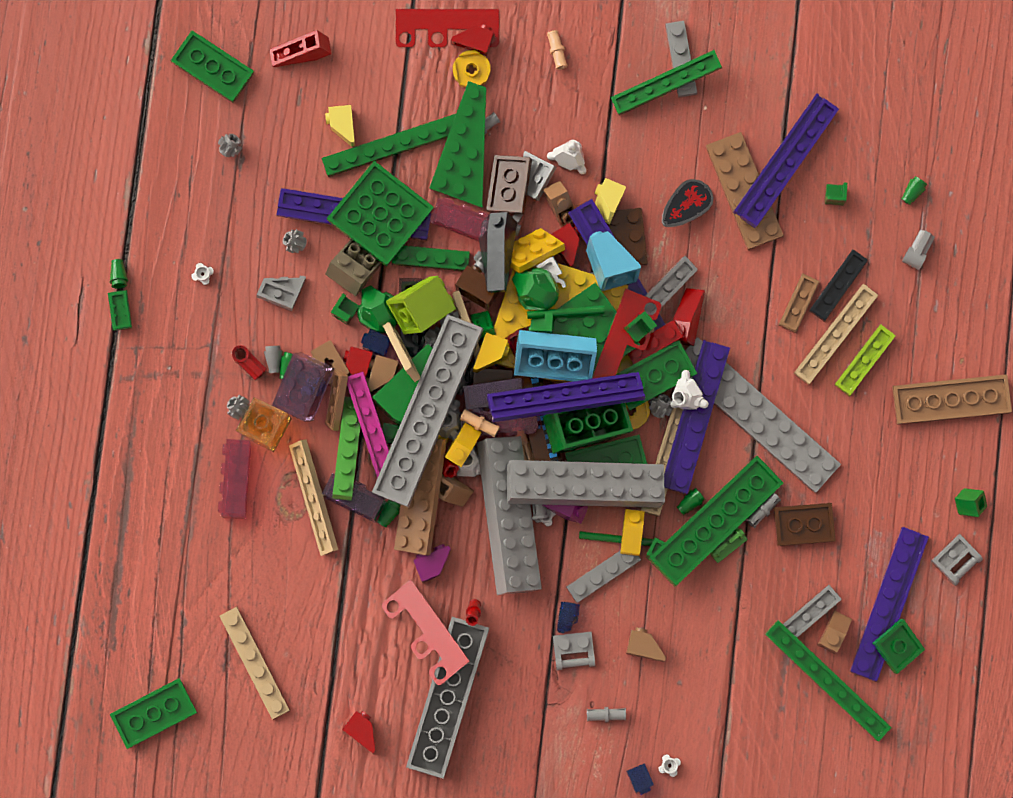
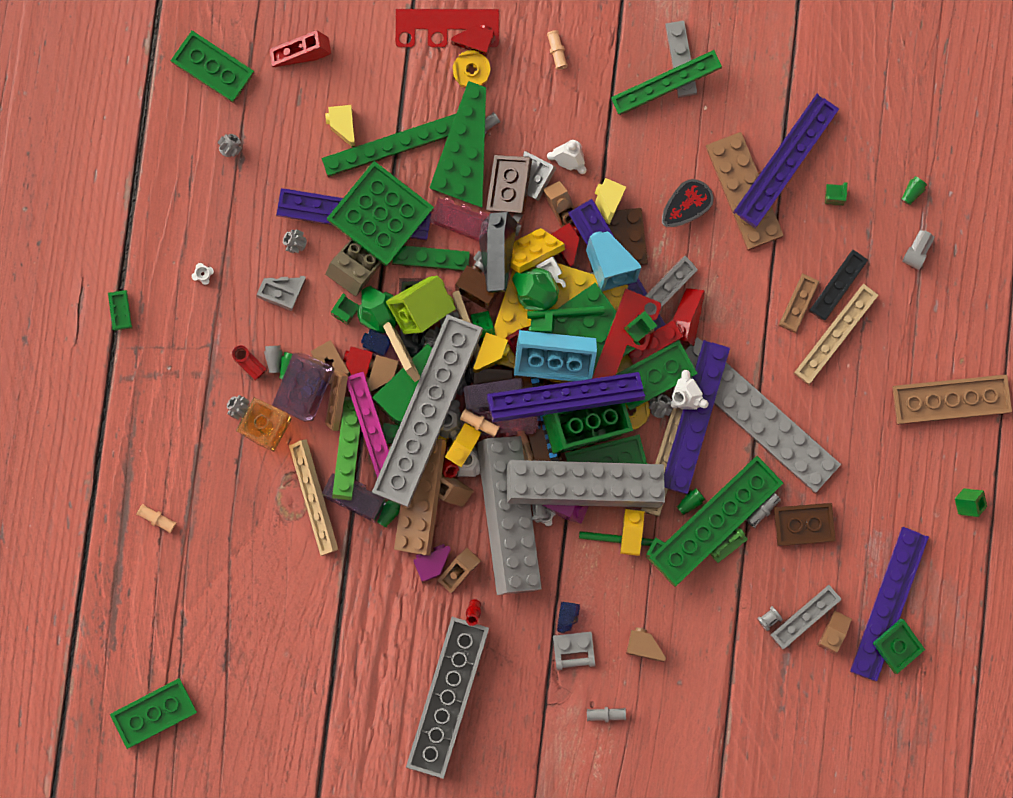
(118, 275): green cone -> none
(156, 518): none -> light nougat pin
(236, 479): clear pink brick -> none
(254, 663): tan plate -> none
(361, 730): red slope -> none
(434, 631): piece -> none
(459, 570): none -> medium nougat slope
(601, 575): light grey plate -> none
(640, 779): clear blue brick -> none
(673, 769): white plate -> none
(769, 618): none -> light grey bush
(827, 680): green plate -> none
(864, 360): lime plate -> none
(952, 555): light grey plate -> none

